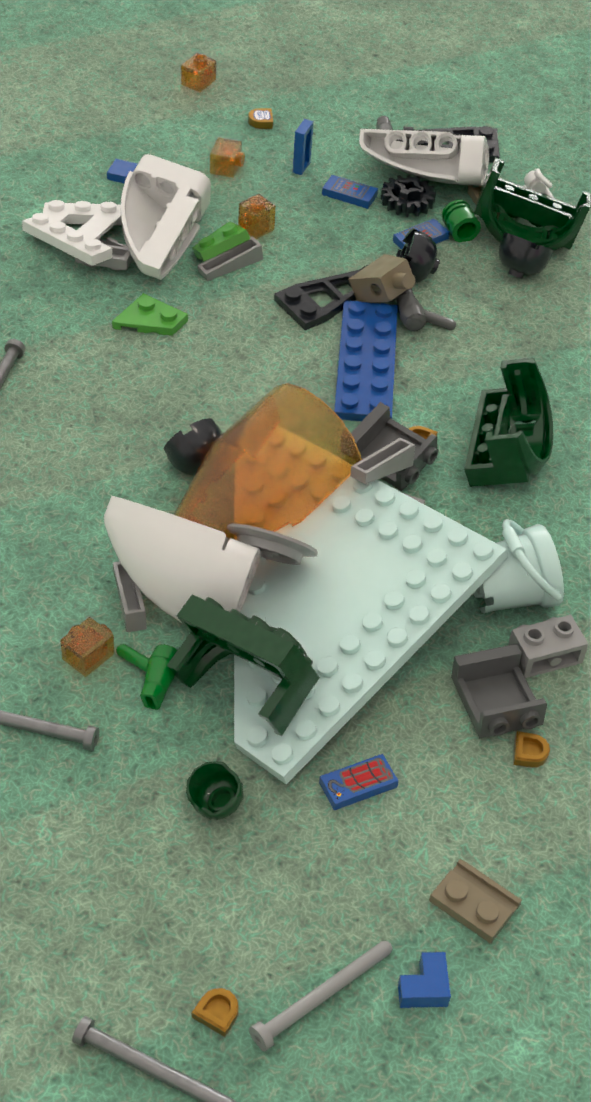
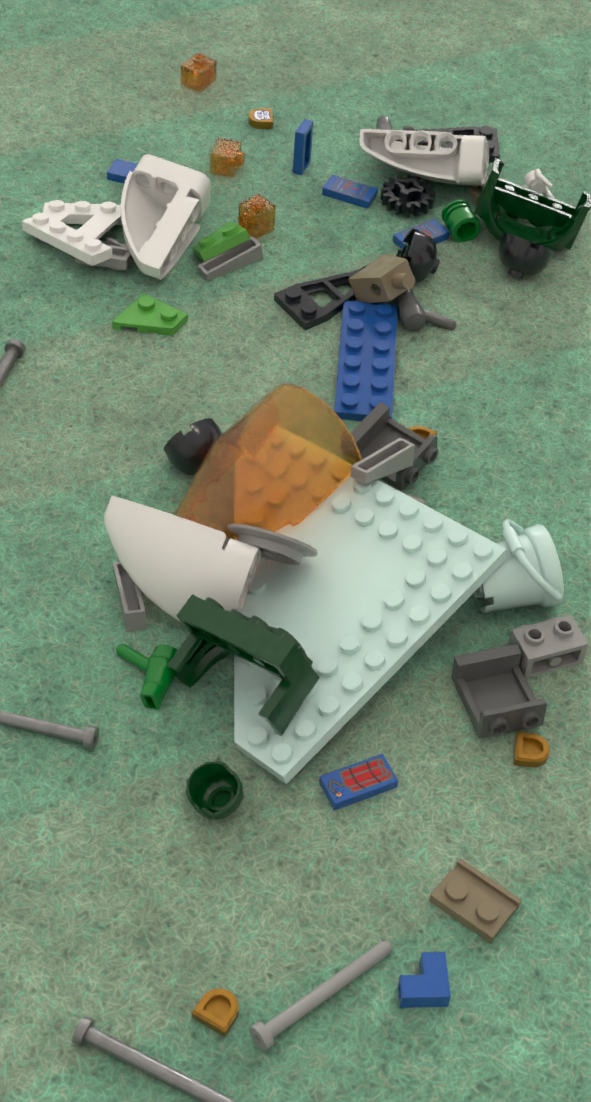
(87, 646): clear orange brick -> none
(511, 458): dark green piece -> none

